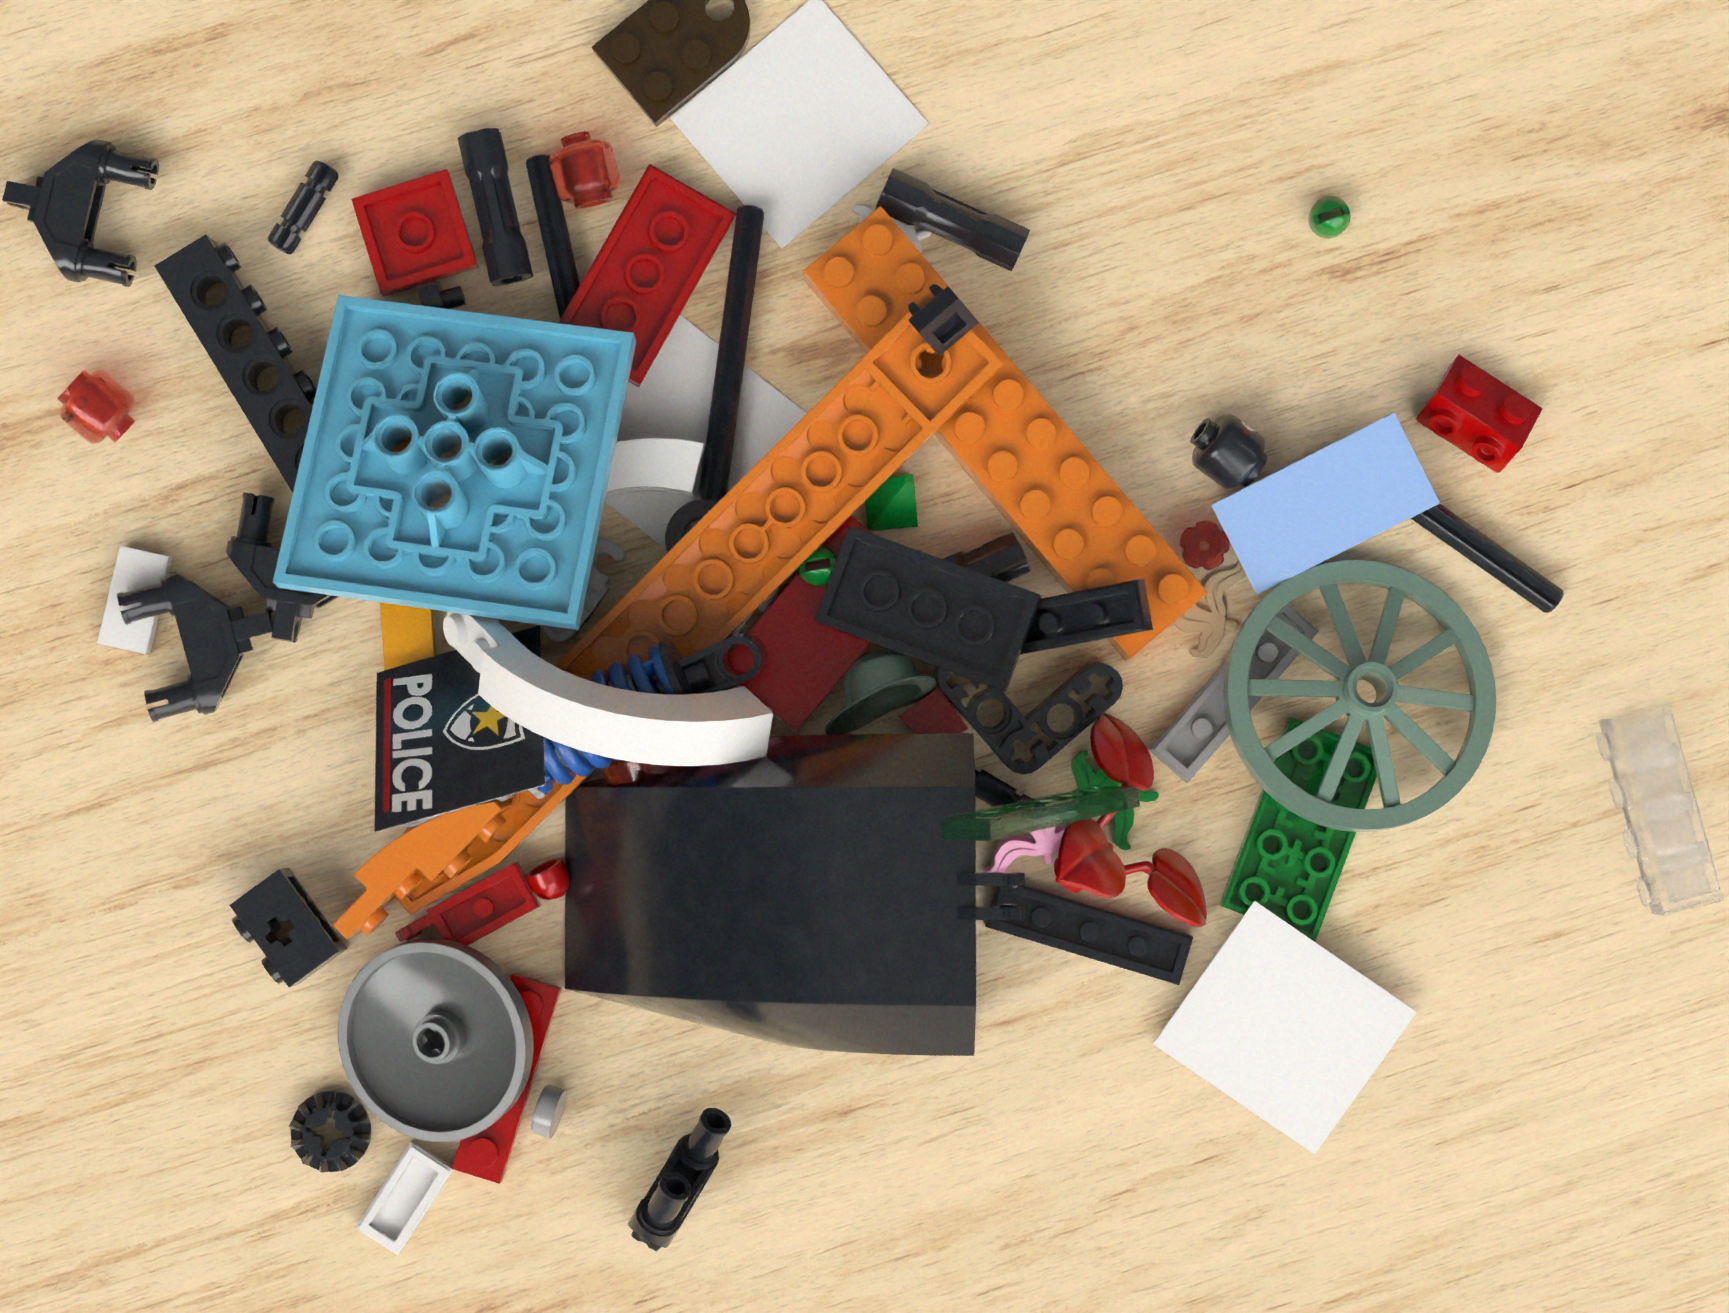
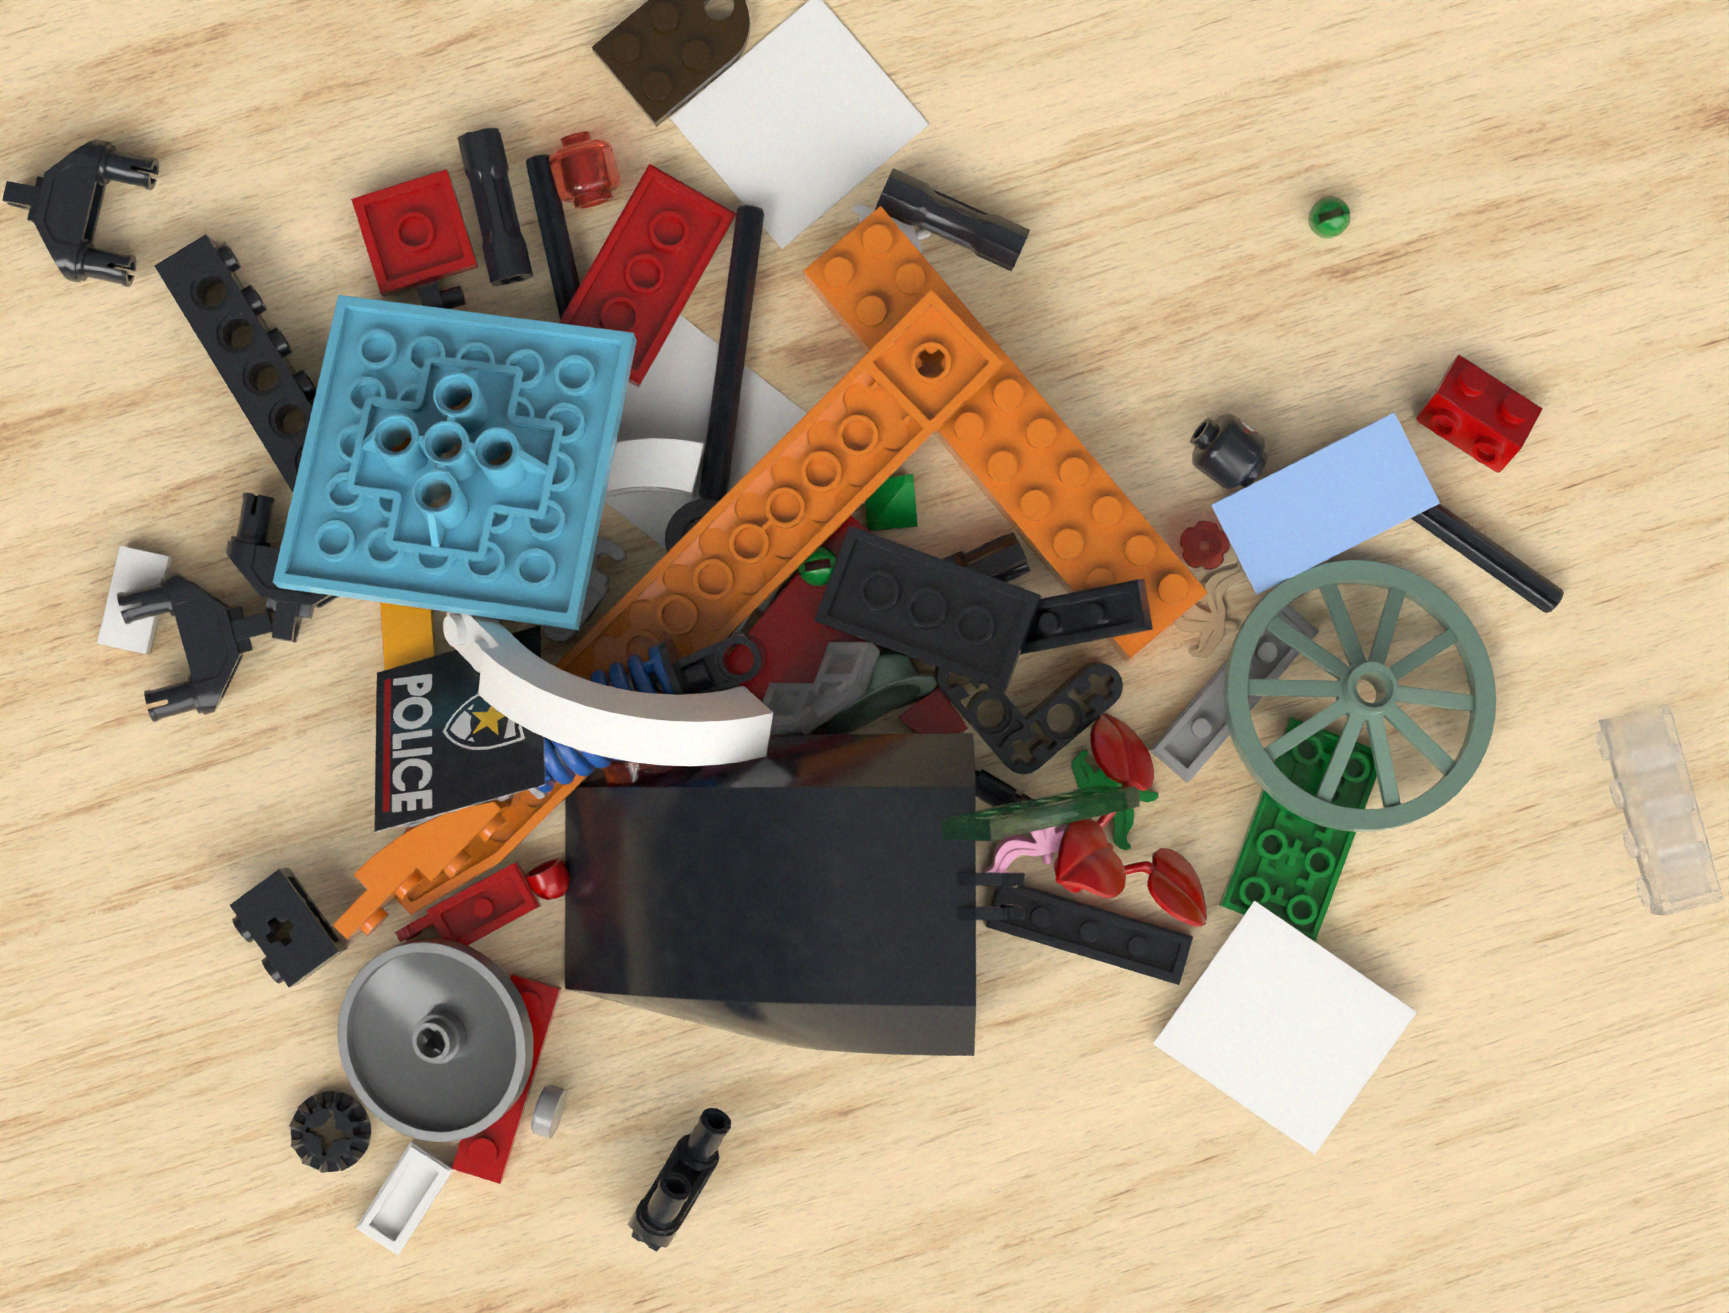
(97, 407): clear red head -> none
(303, 207): black axle -> none
(838, 683): none -> light grey tile
(942, 319): black tile -> none

